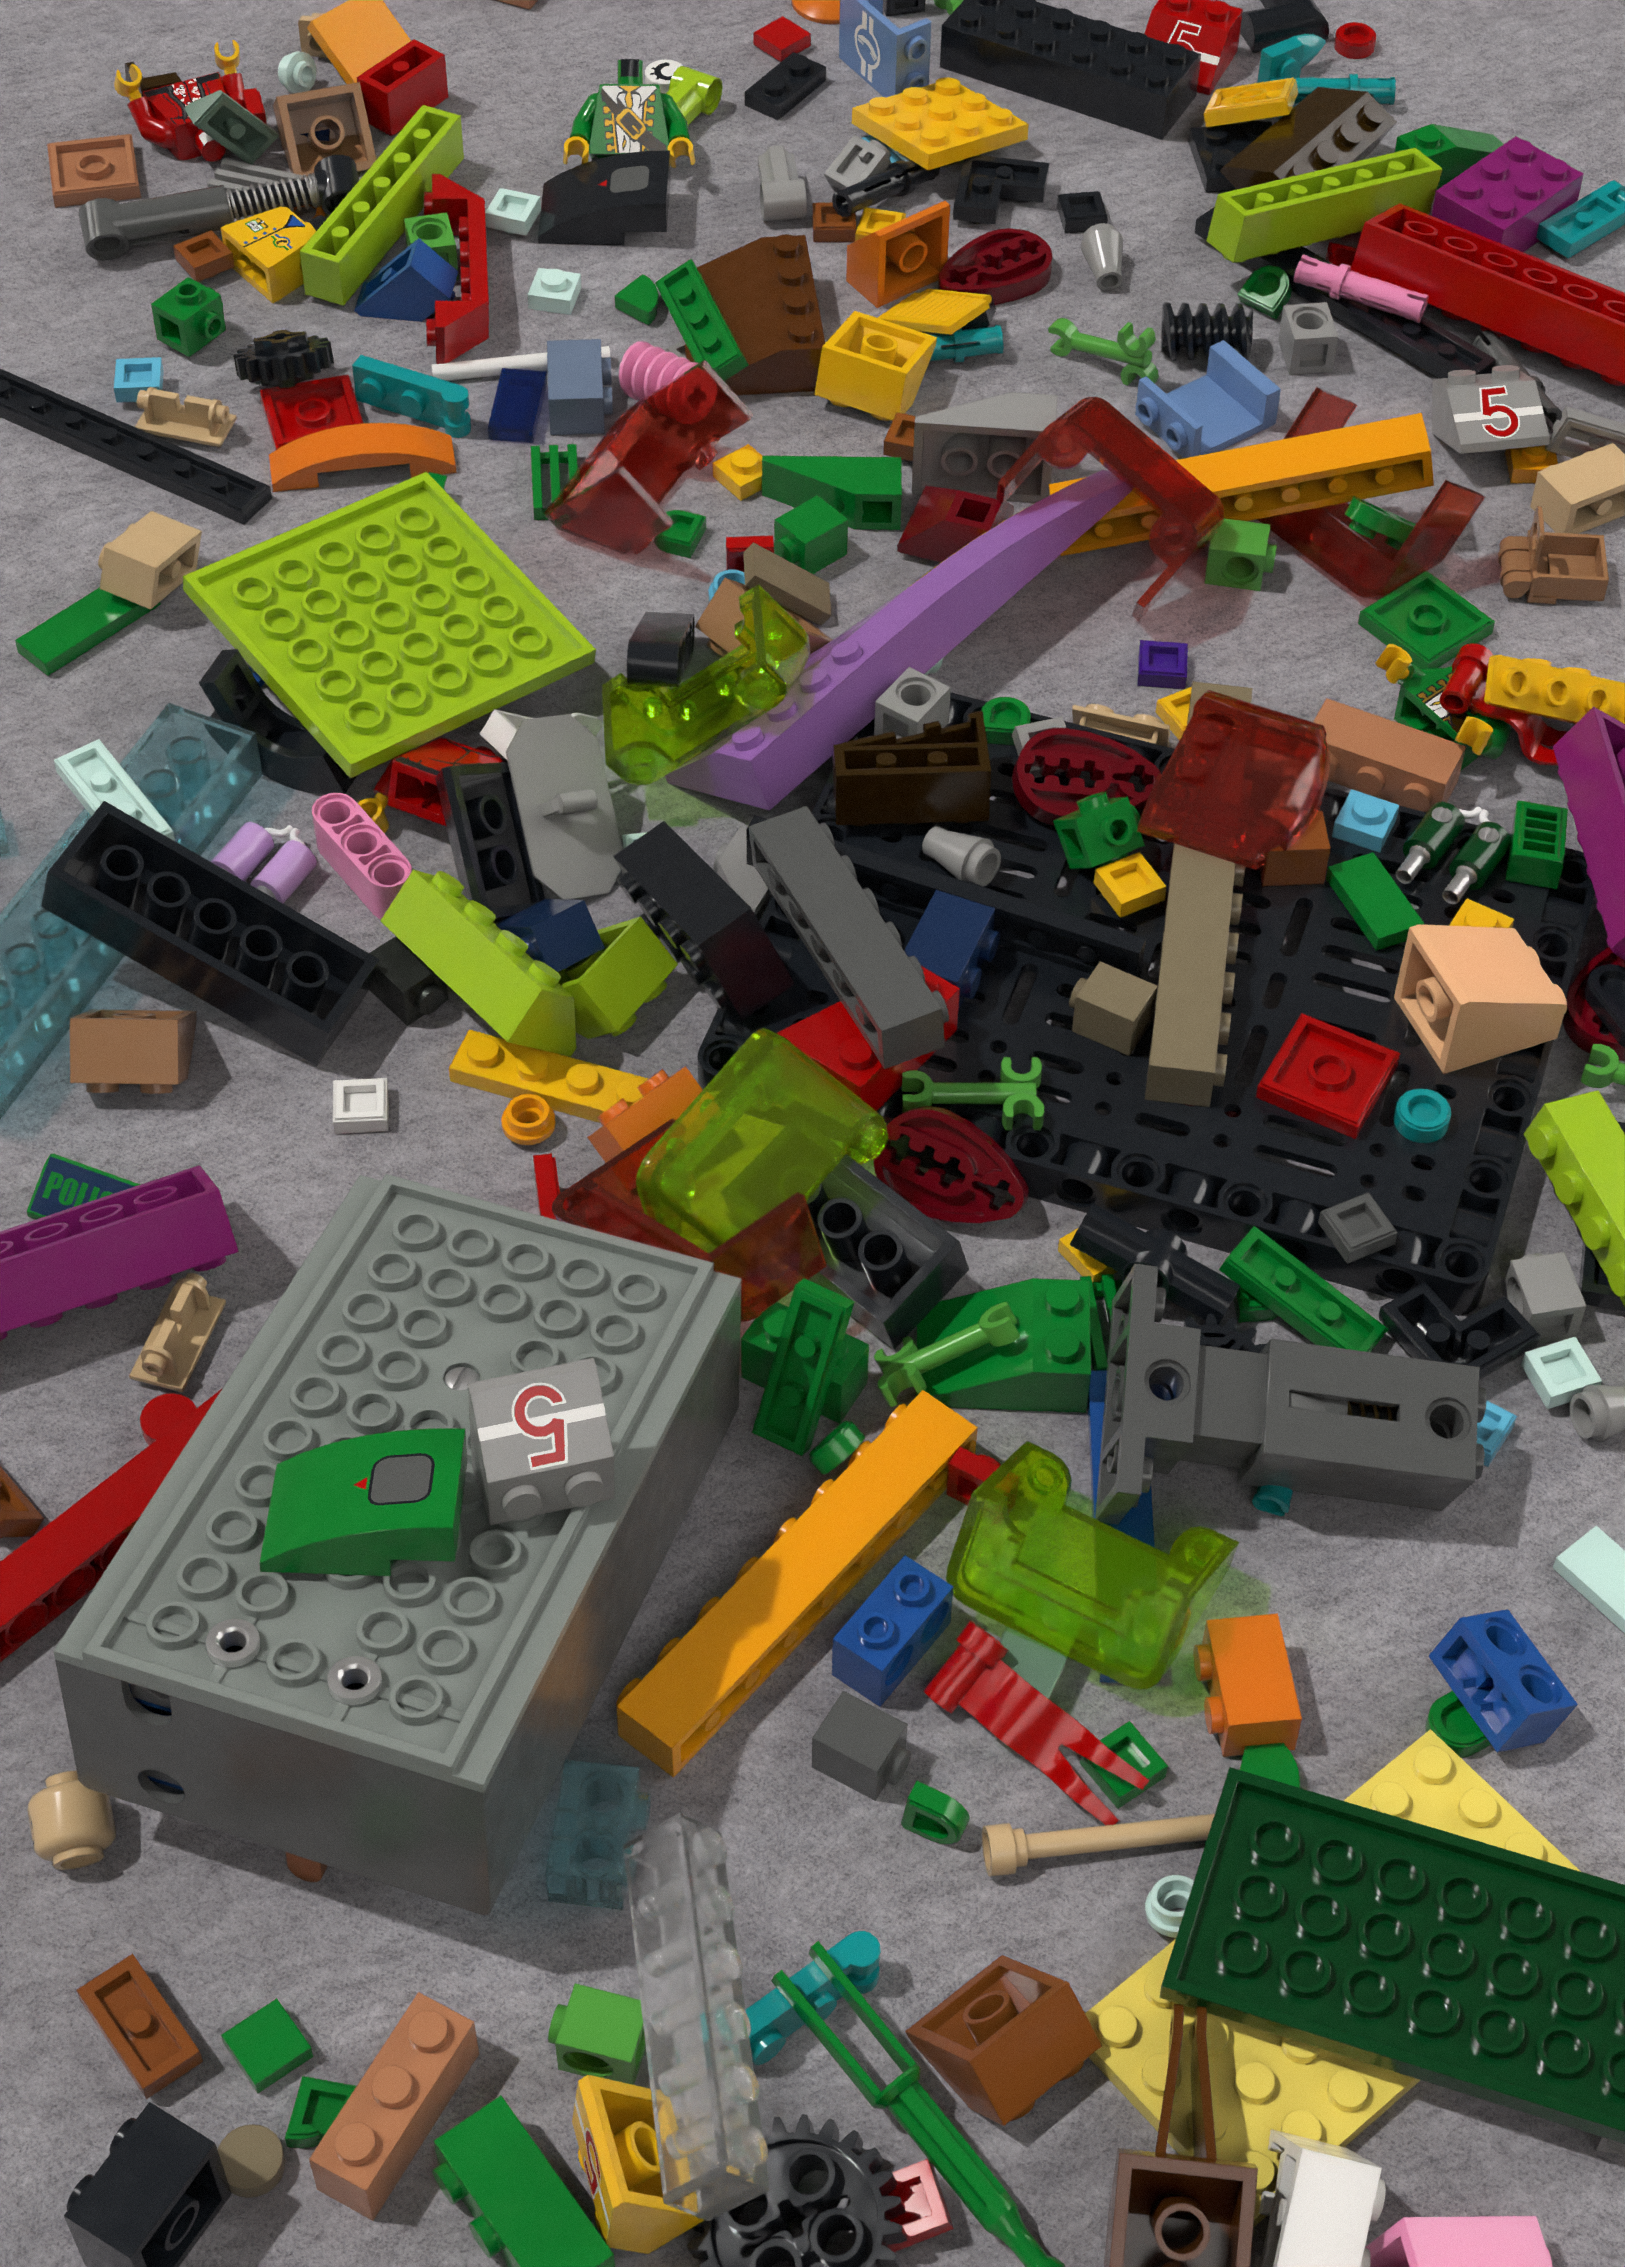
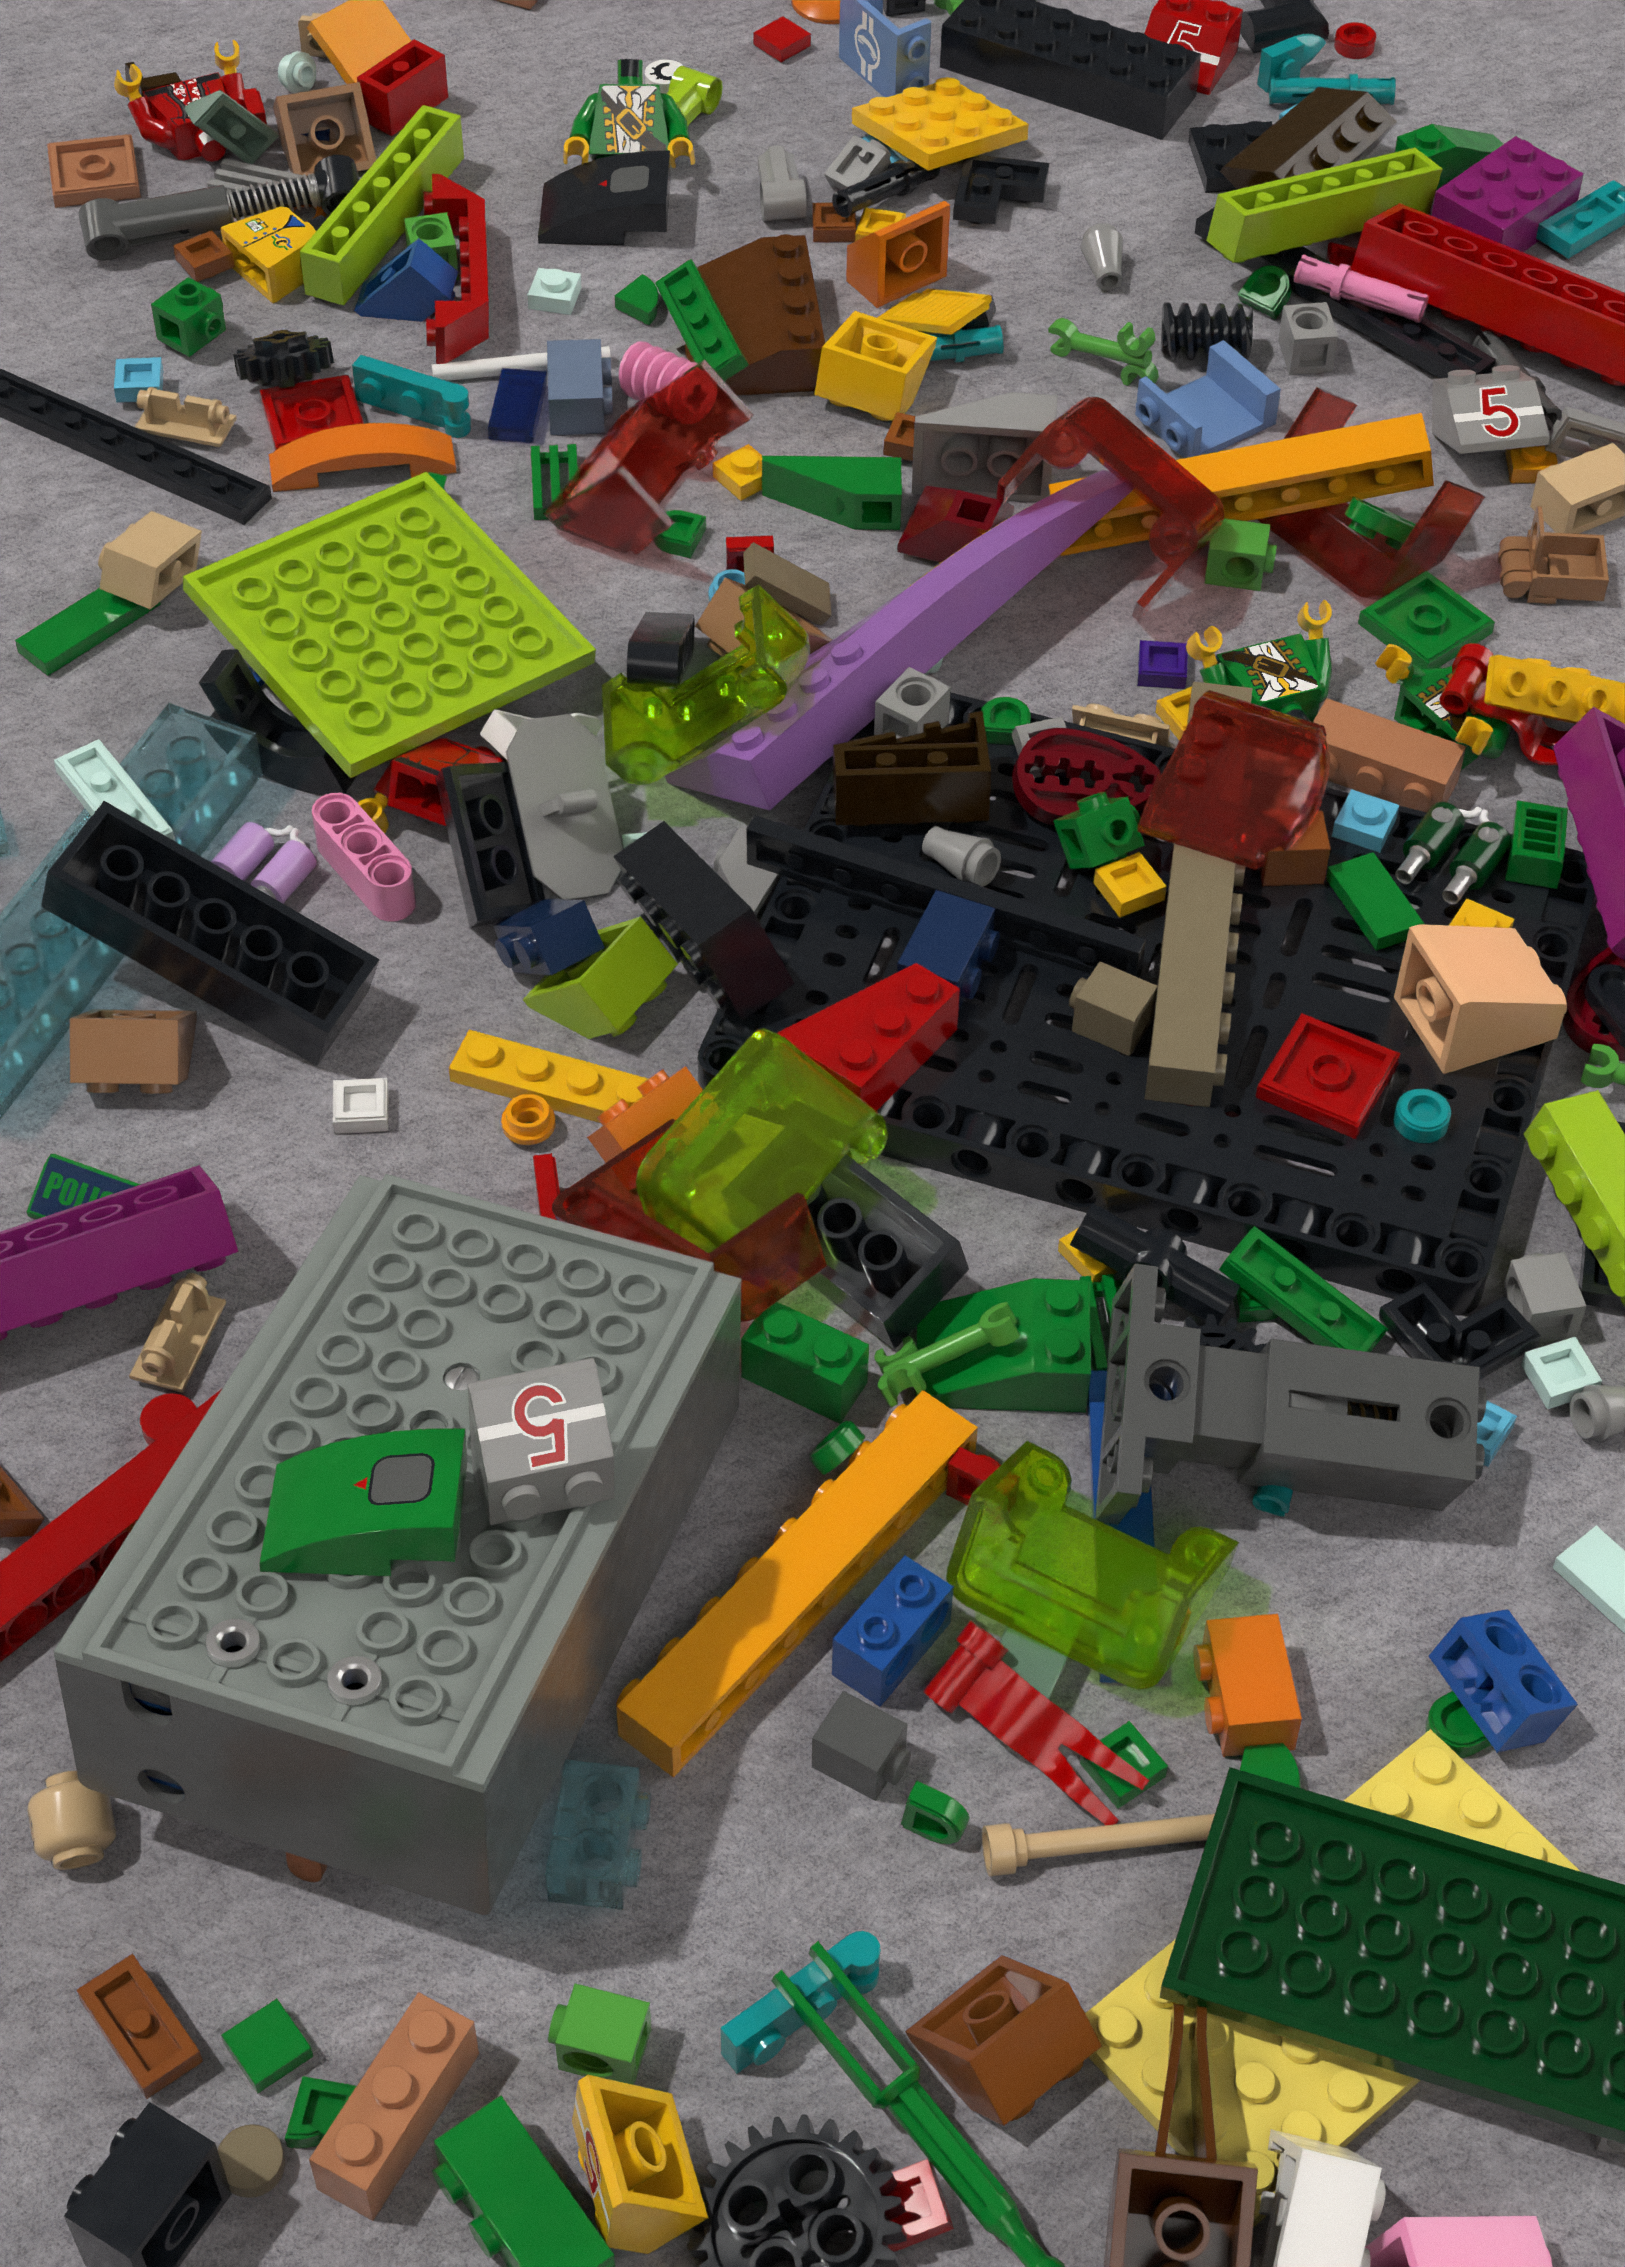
(406, 982): pearl dark grey brick -> none
(483, 963): lime slope -> none
(512, 211): light aqua plate -> none
(695, 2019): clear brick -> none
(785, 86): black plate -> none
(803, 1366): green tile -> none
(811, 535): green brick -> none
(848, 937): dark grey brick -> none
(979, 1160): dark red piece -> none
(999, 264): dark red piece -> none
(1014, 1091): bright green bar -> none
(1081, 211): black tile -> none
(1166, 1895): light aqua plate -> none
(1251, 102): yellow tile -> none
(1284, 672): none -> torso
(1357, 1227): dark grey tile -> none

